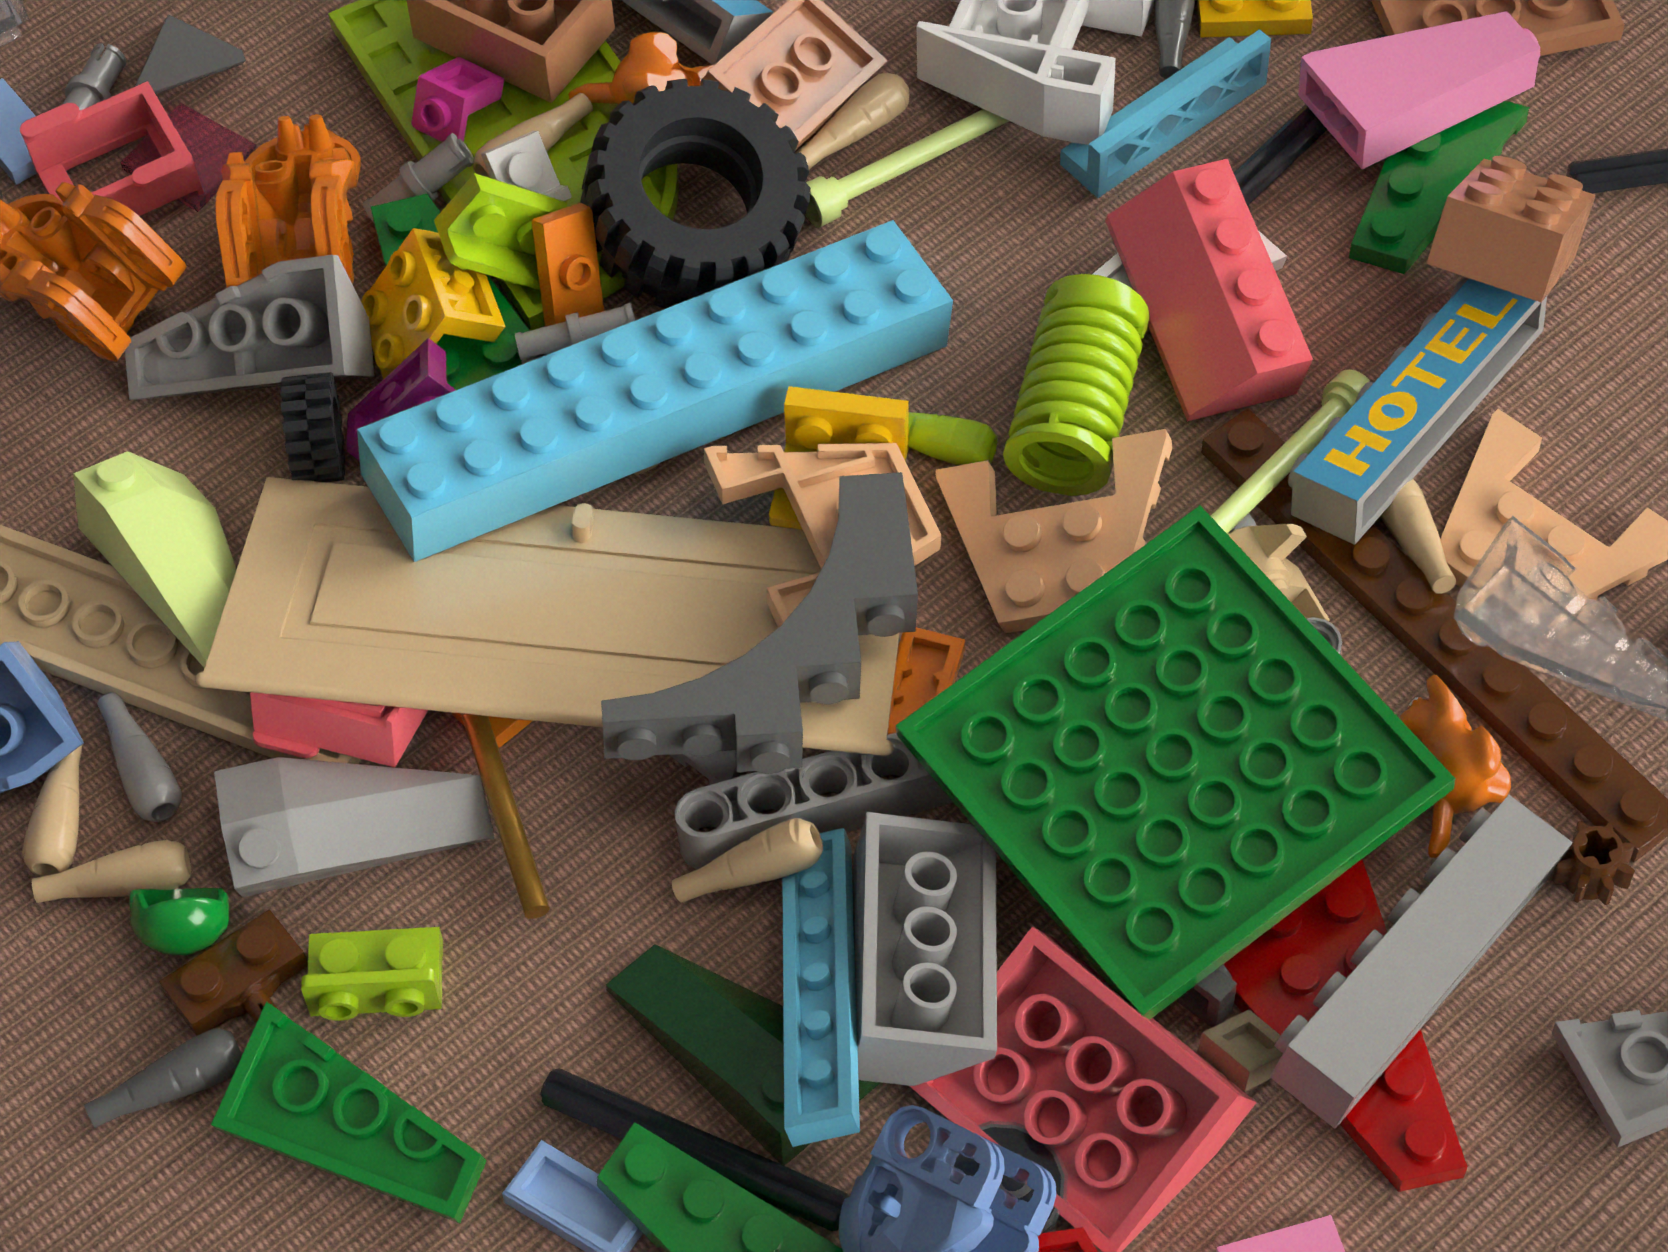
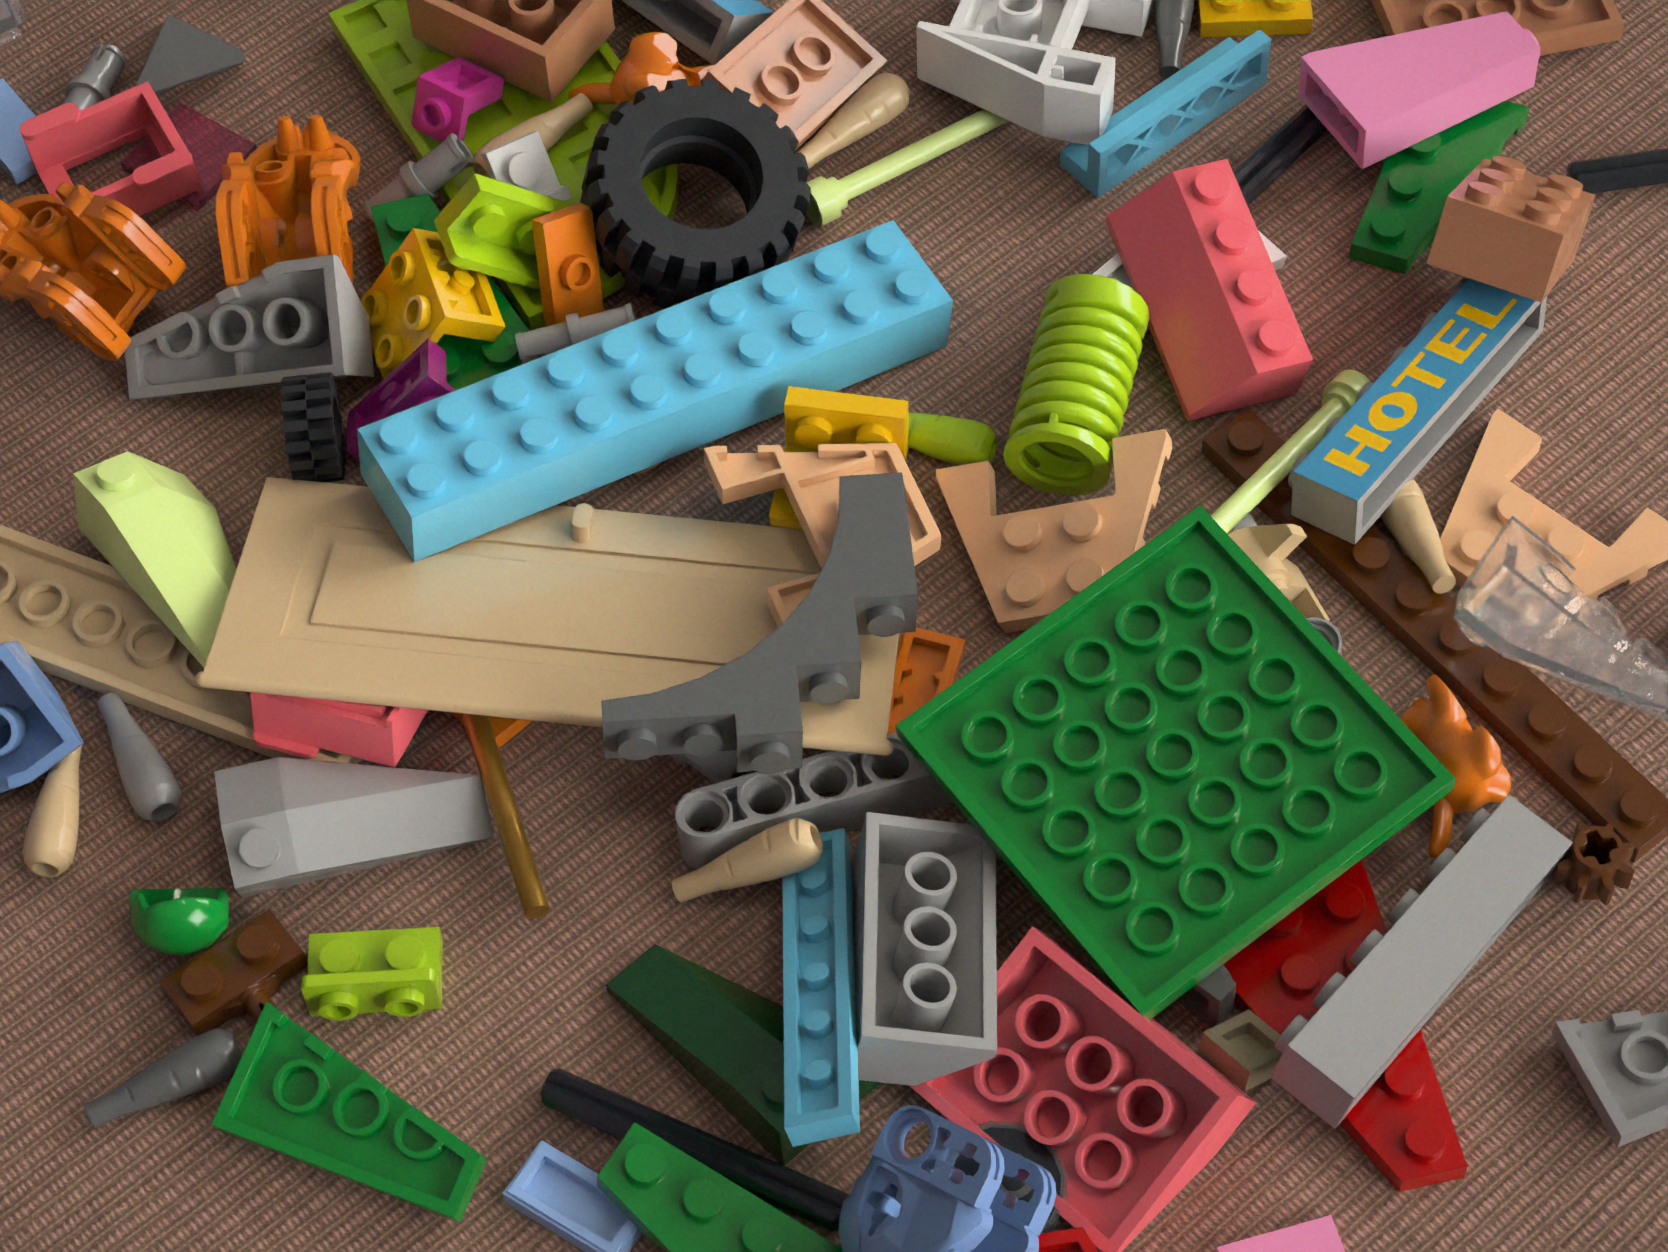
(150, 866): tan piece -> none

